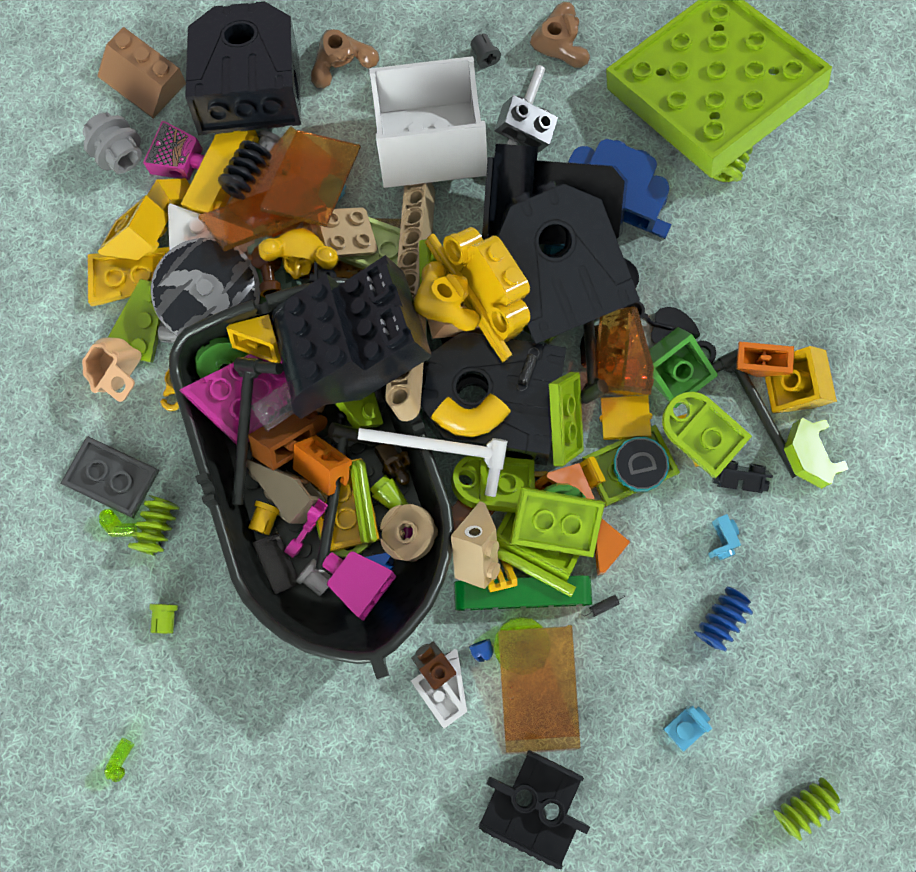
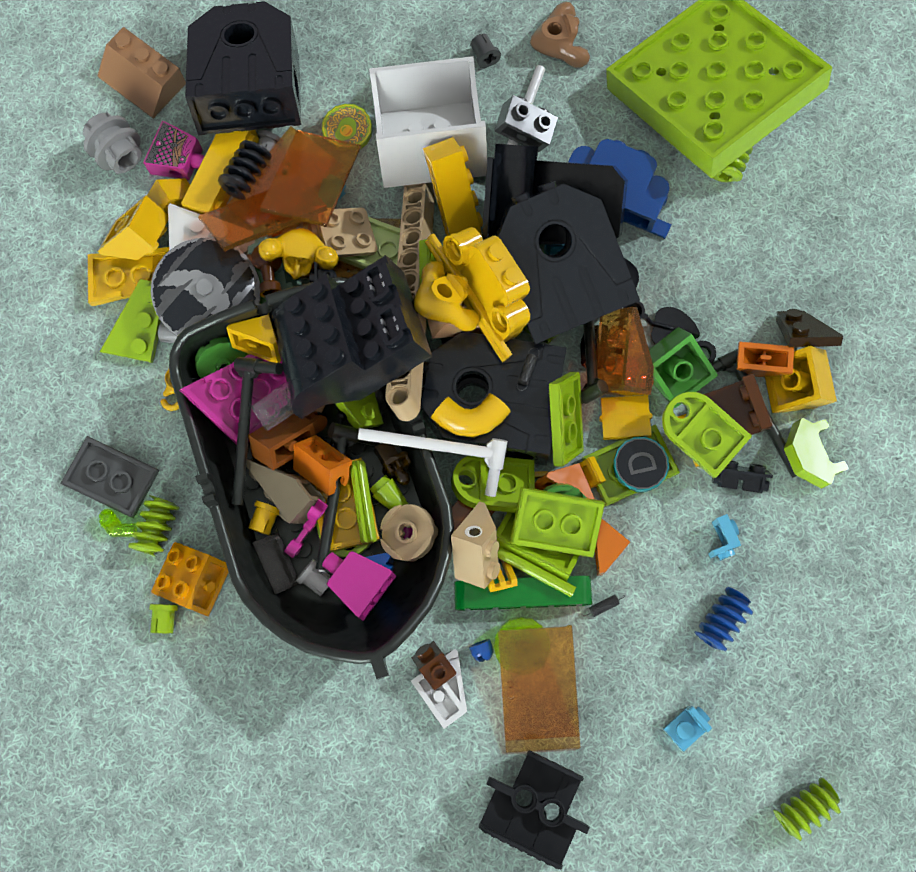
(110, 366): light nougat piece -> none
(114, 768): clear neon green arm -> none
(191, 578): none -> light orange bracket
(336, 51): medium nougat head -> none
(348, 124): none -> tile
(452, 186): none -> yellow brick
(743, 404): none -> reddish brown bracket
(805, 330): none -> dark brown wing

